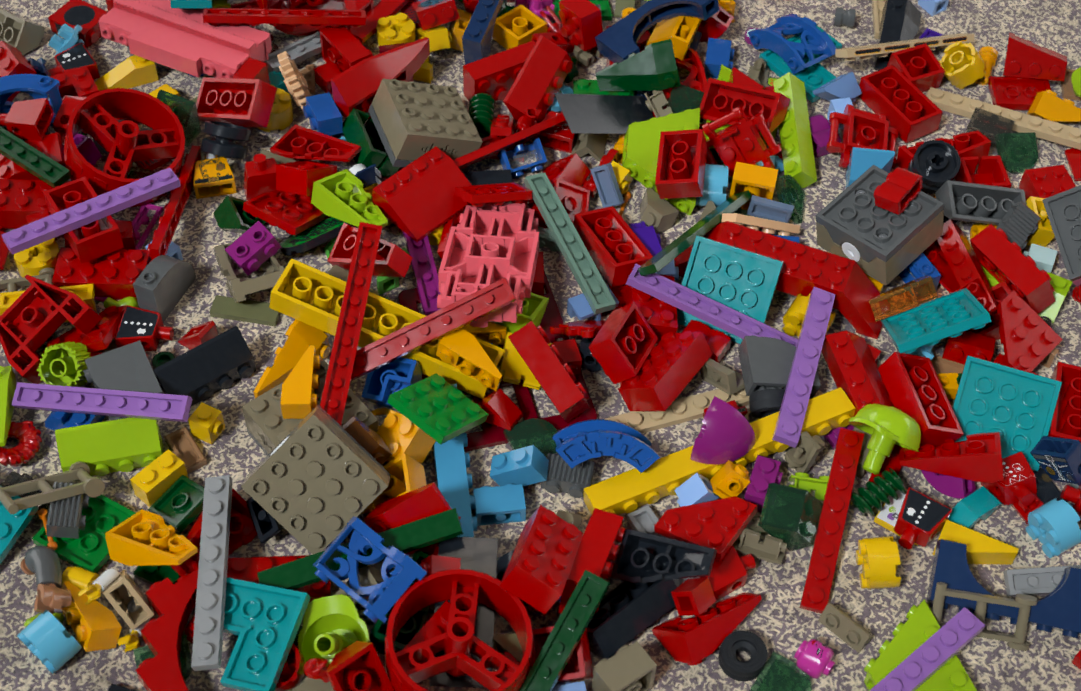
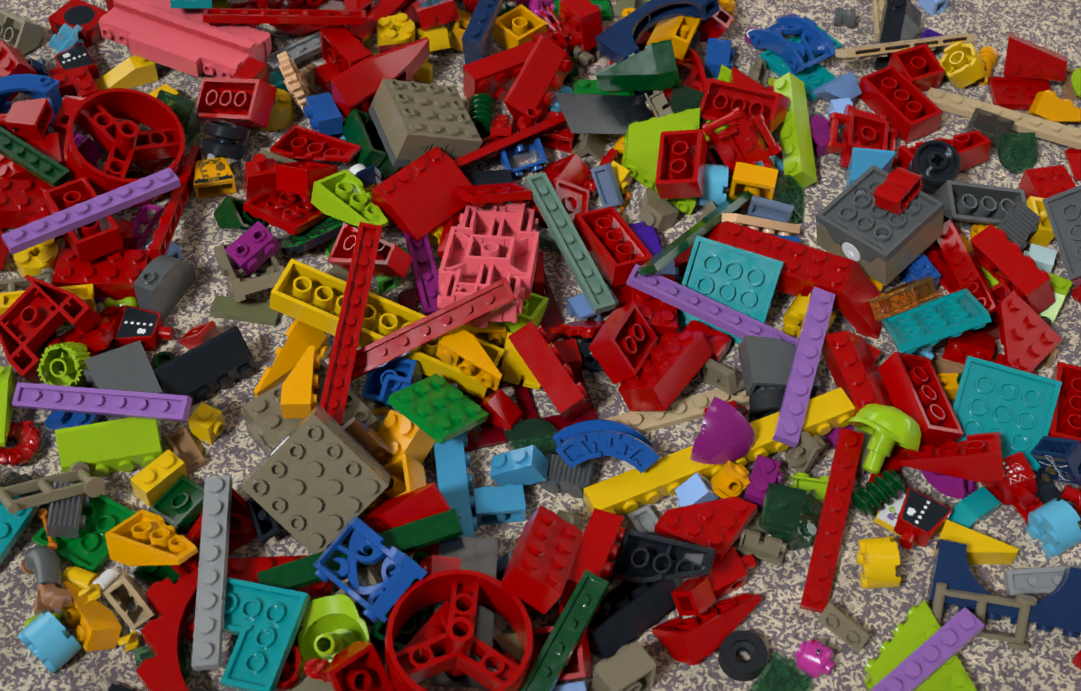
(989, 172): red piece -> none

